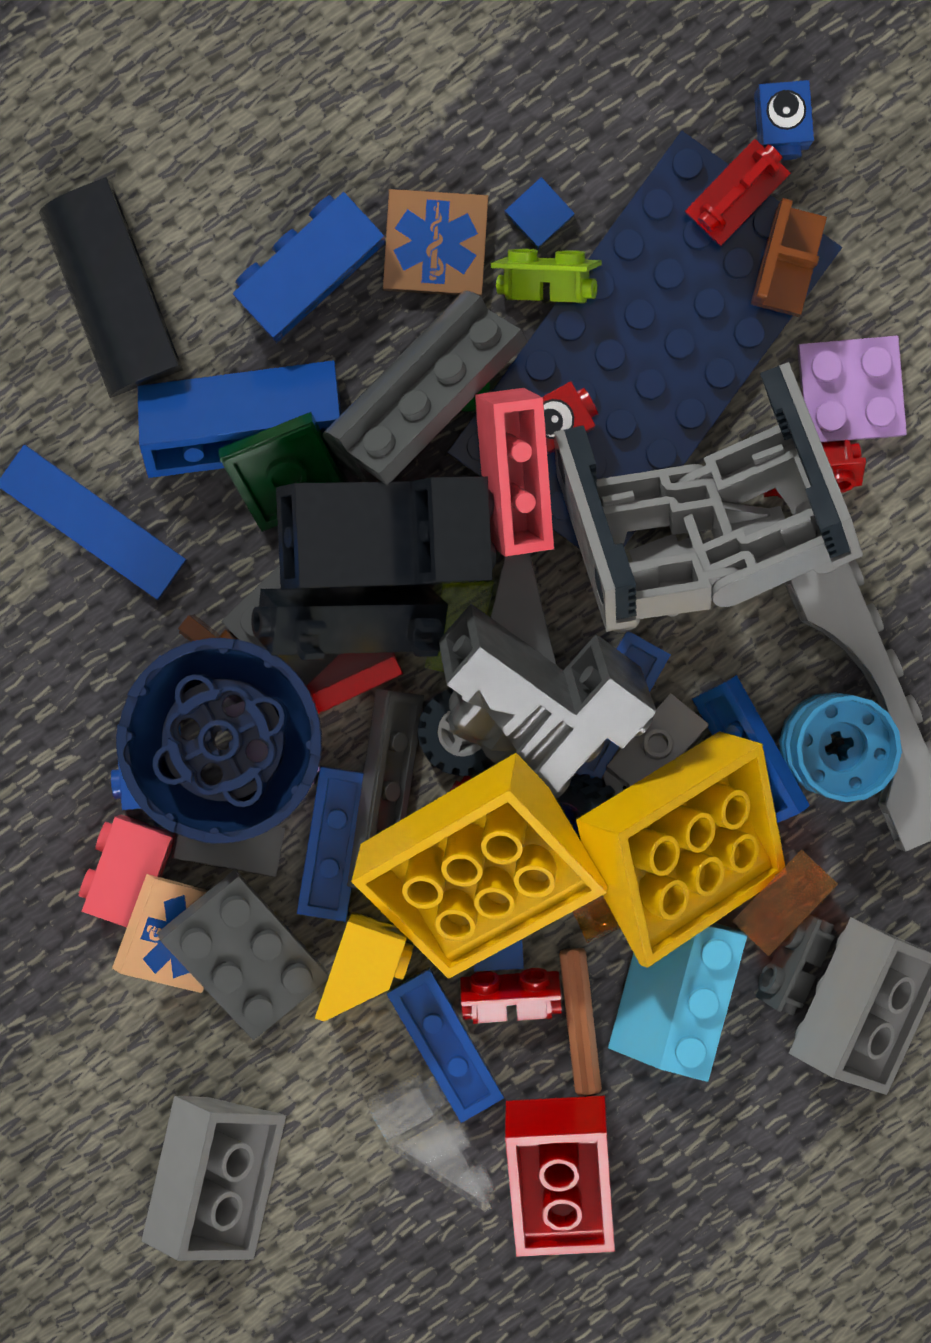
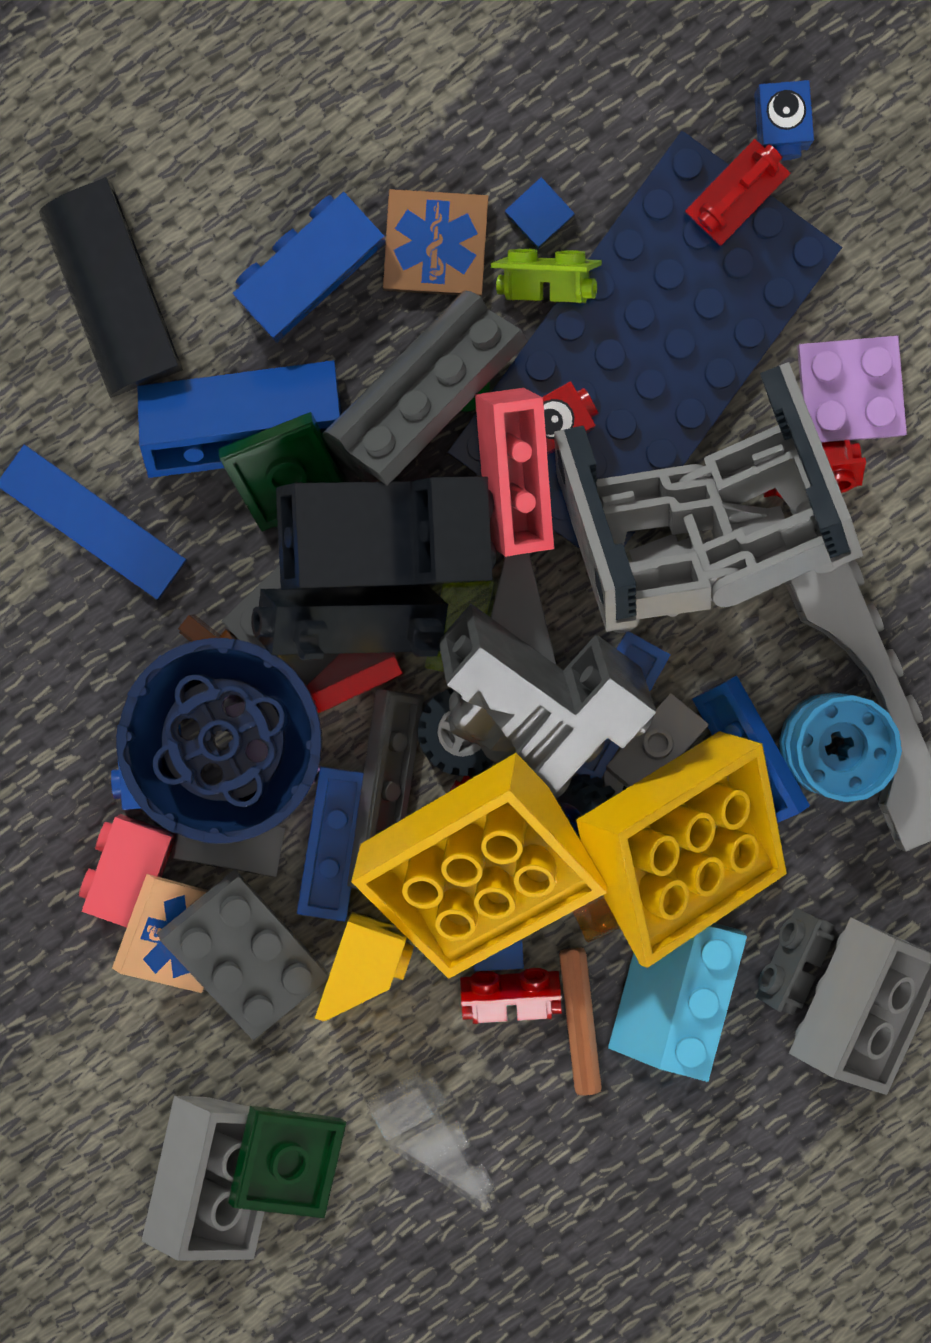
(287, 1162): none -> dark green tile
(445, 1044): blue plate -> none
(559, 1175): red slope -> none
(785, 902): clear orange hinge -> none
(788, 259): dark orange panel -> none

